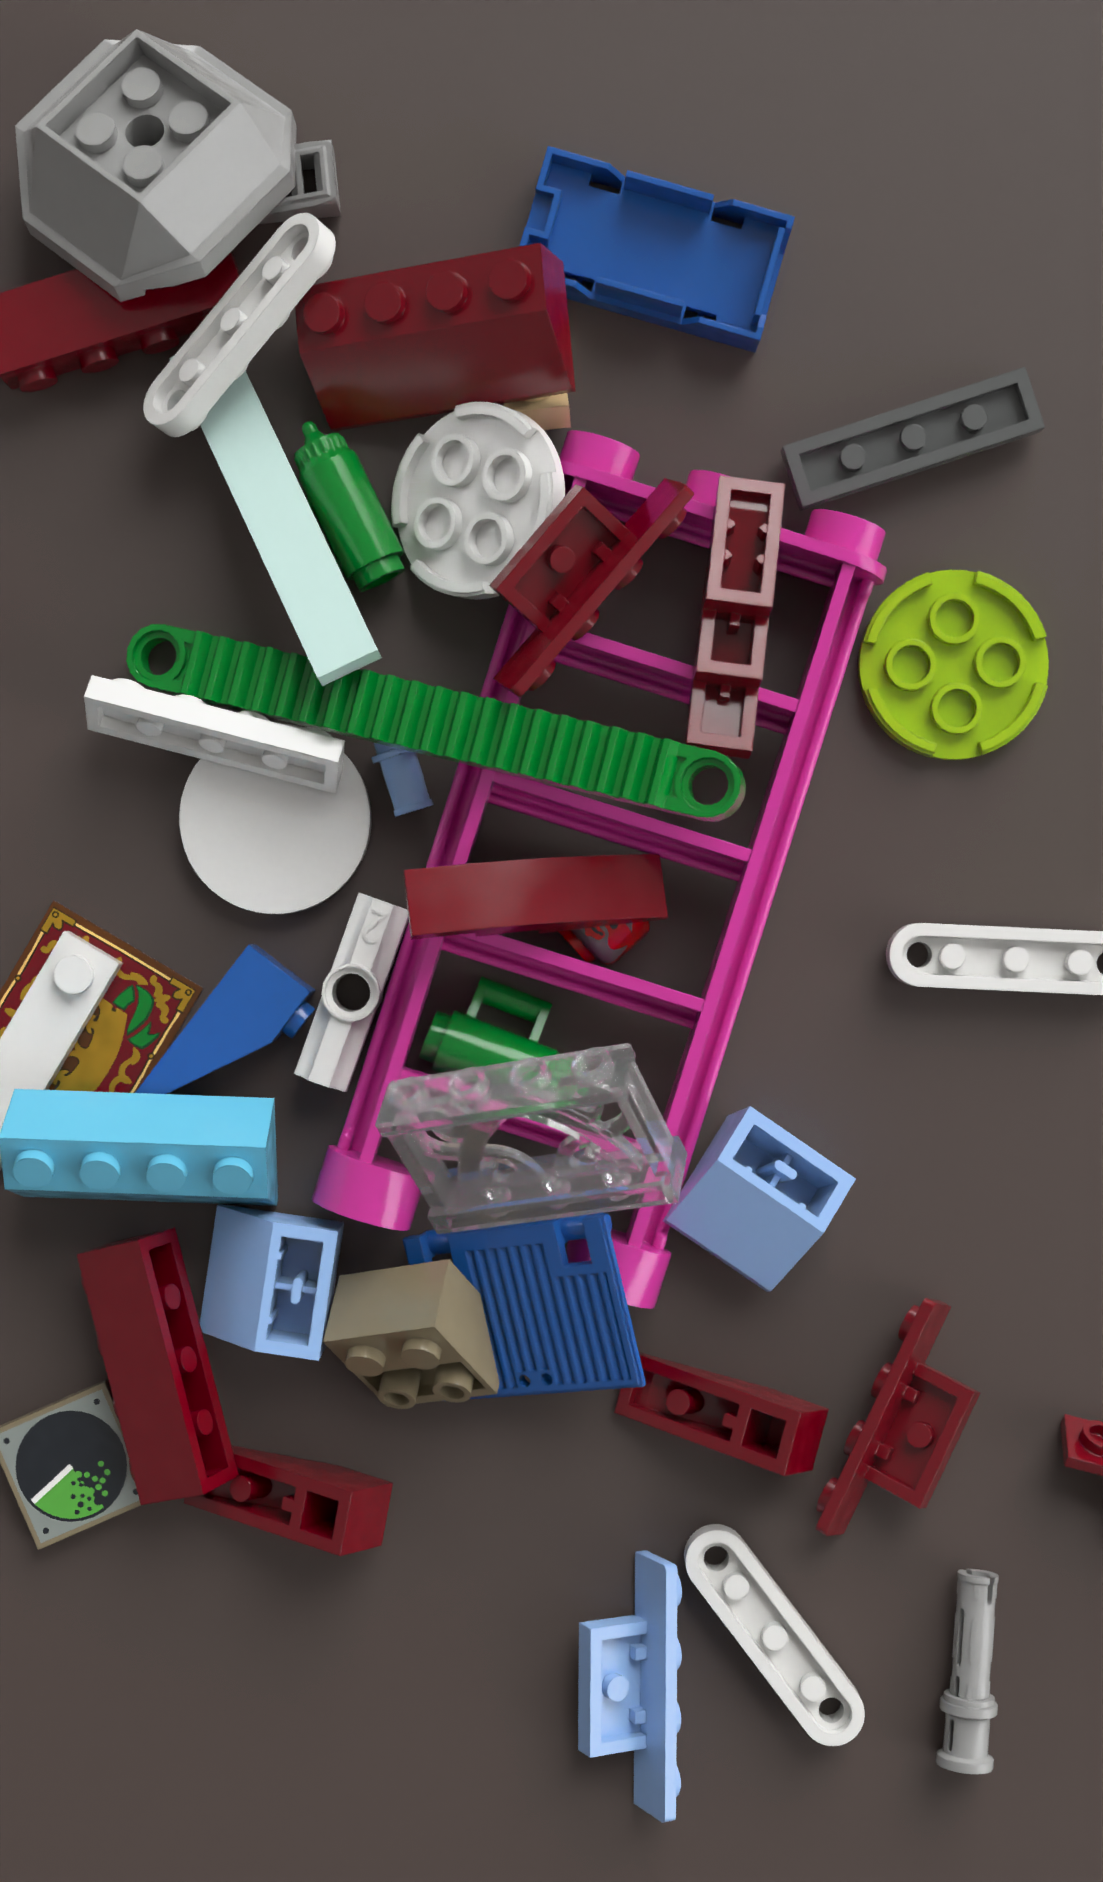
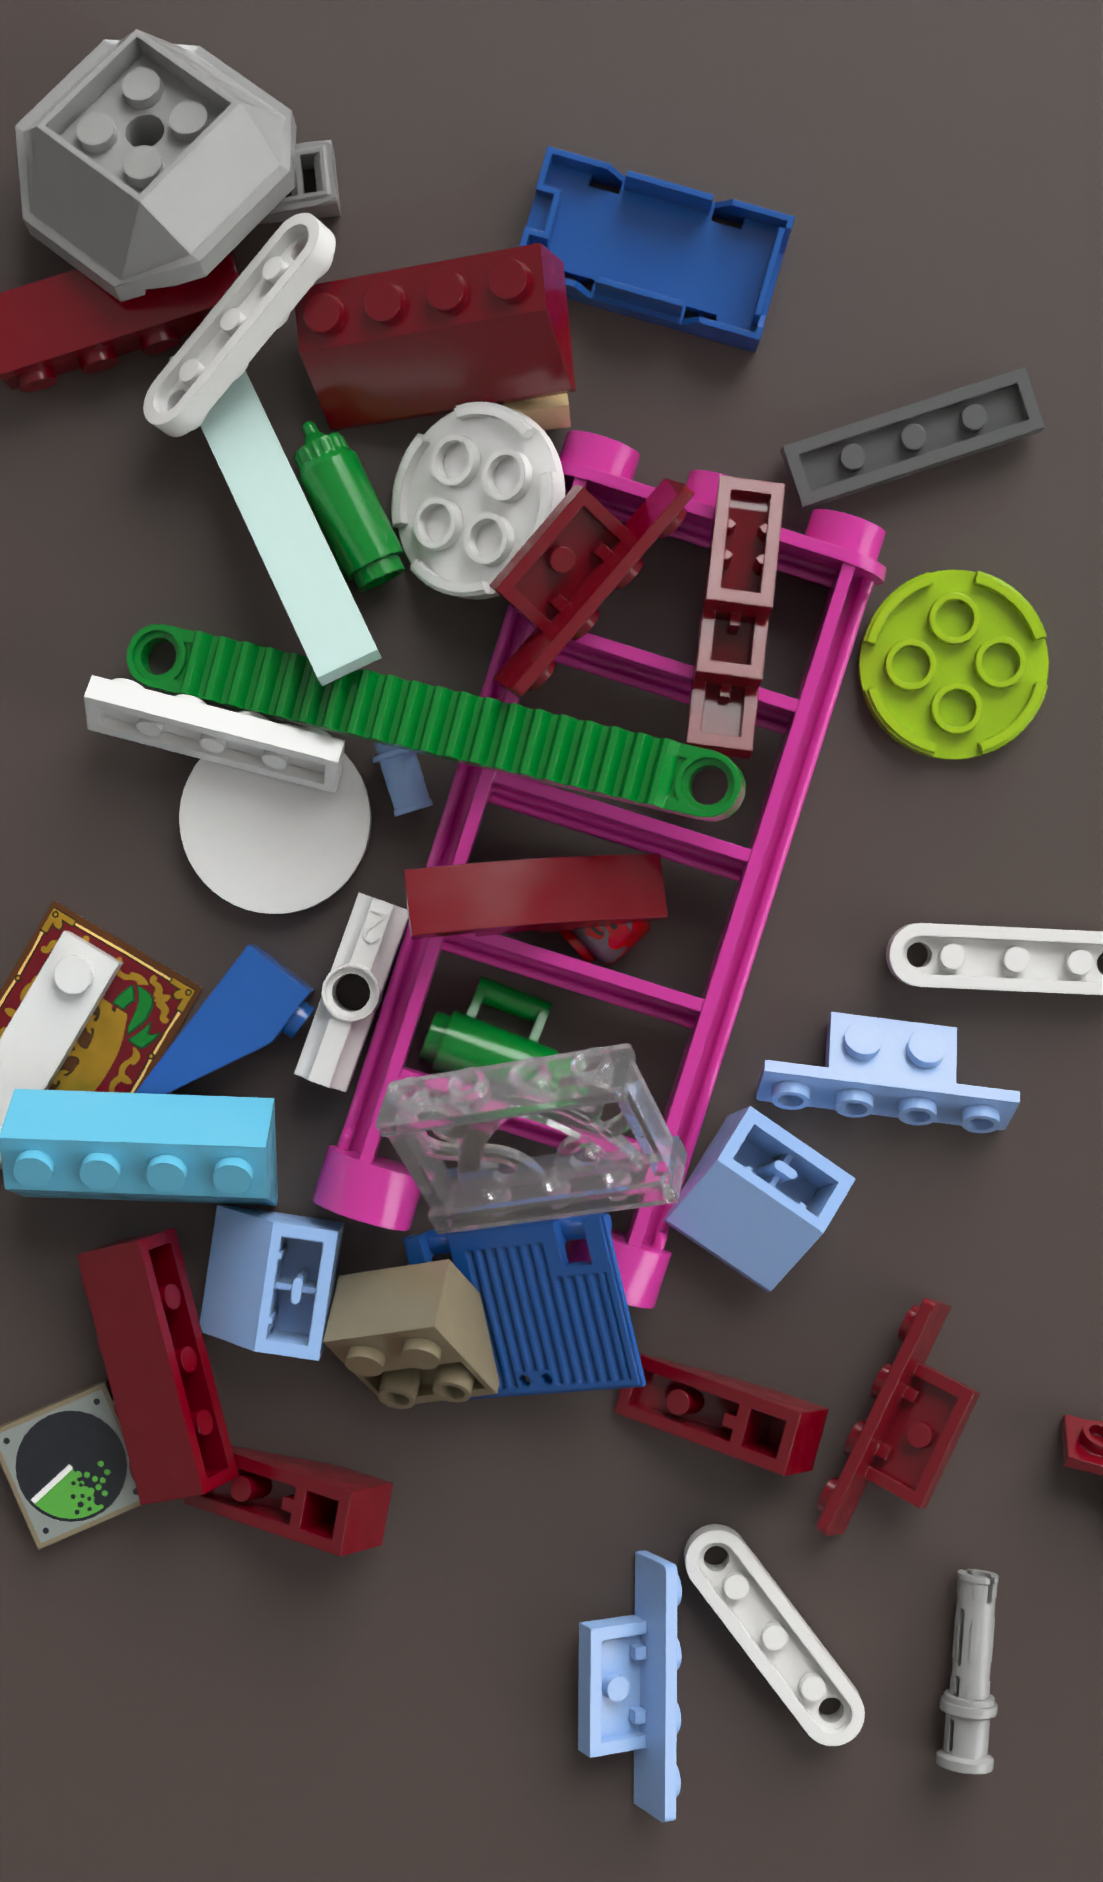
(889, 1072): none -> light blue bracket

